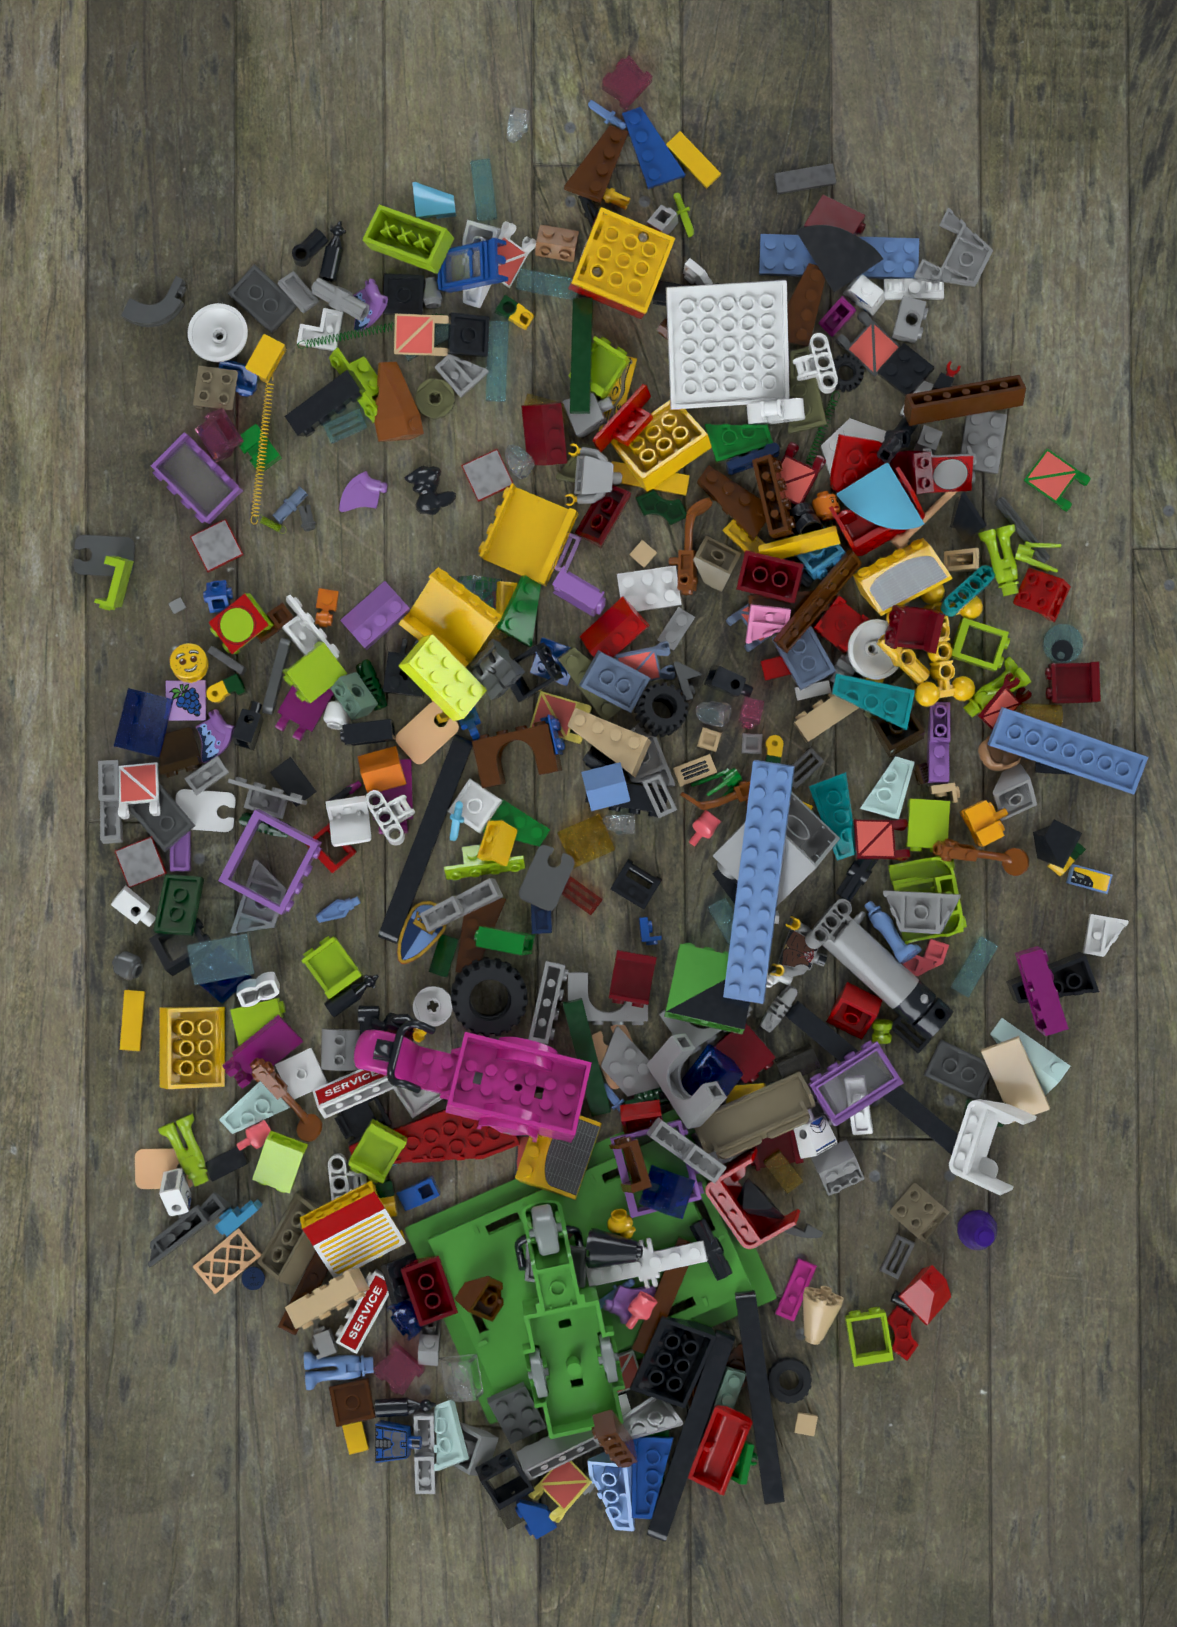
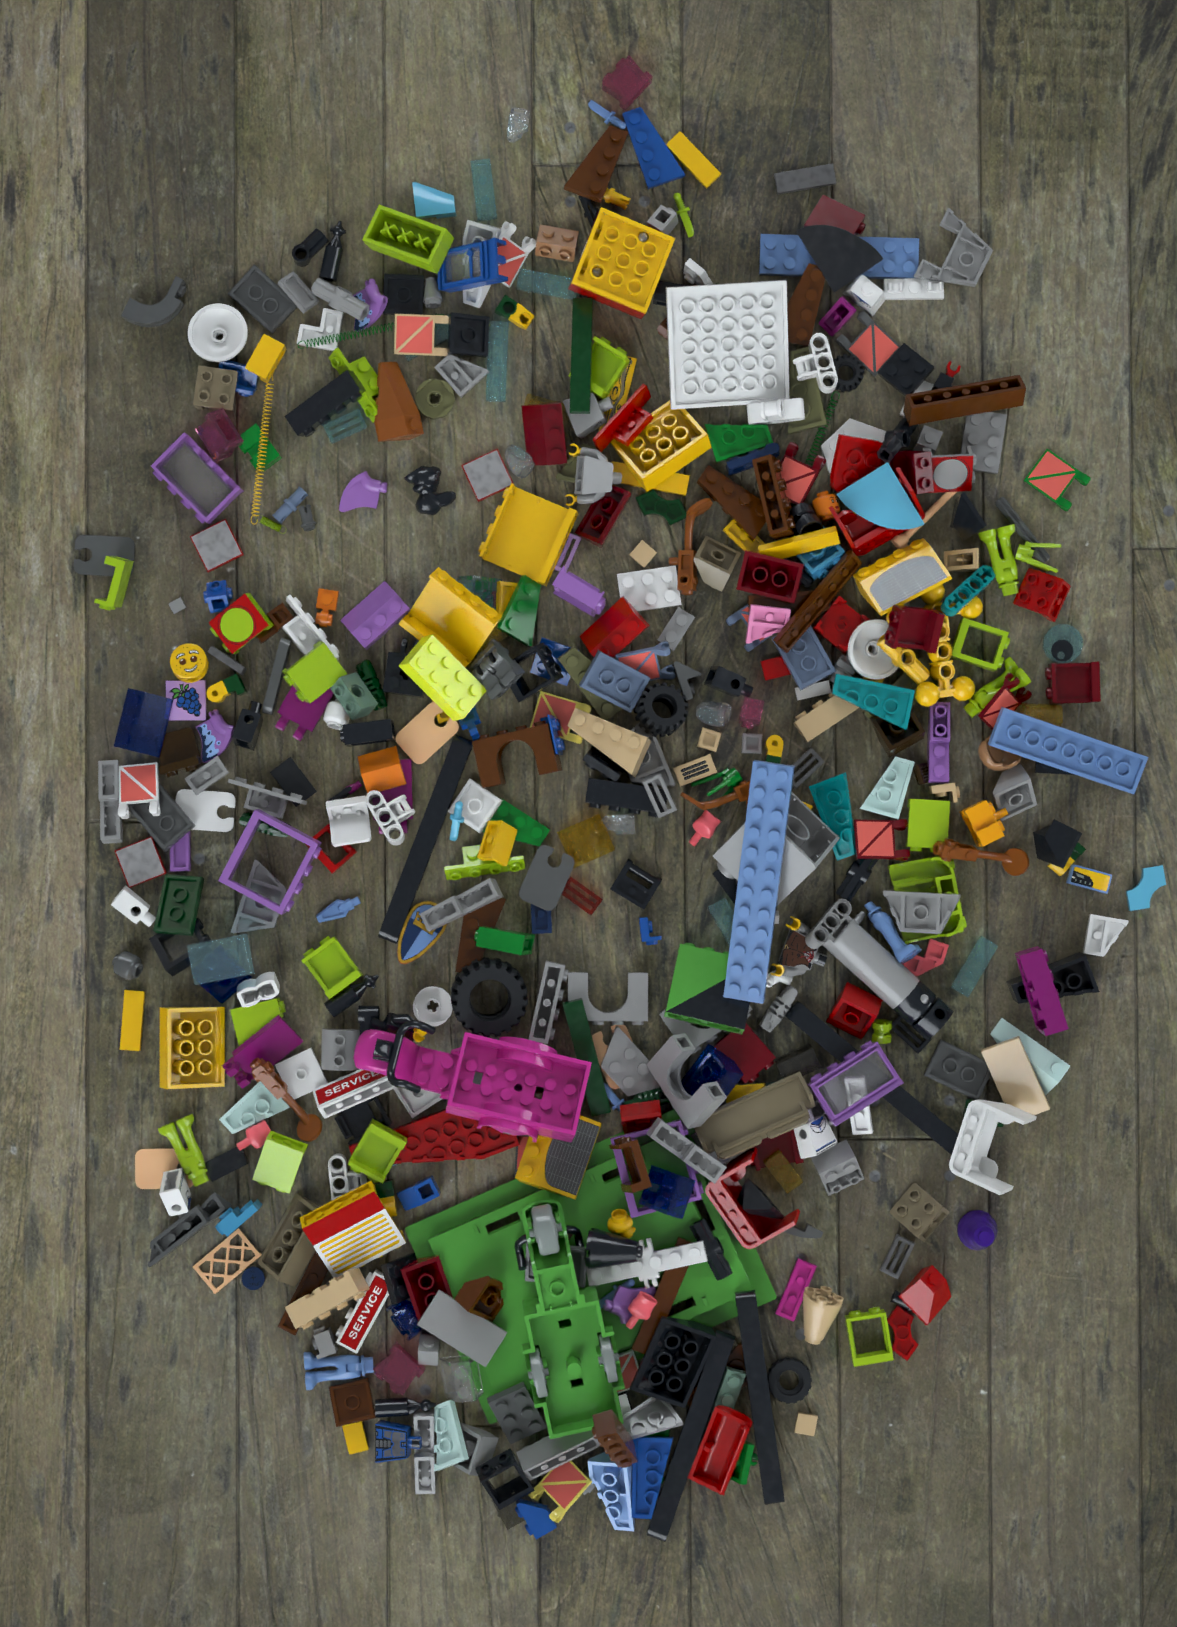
(443, 955): dark green slope -> none
(460, 1329): none -> light grey tile
(605, 786): medium blue slope -> none
(632, 978): dark red panel -> none
(915, 309): light grey brick -> none
(1150, 881): none -> medium azure tile

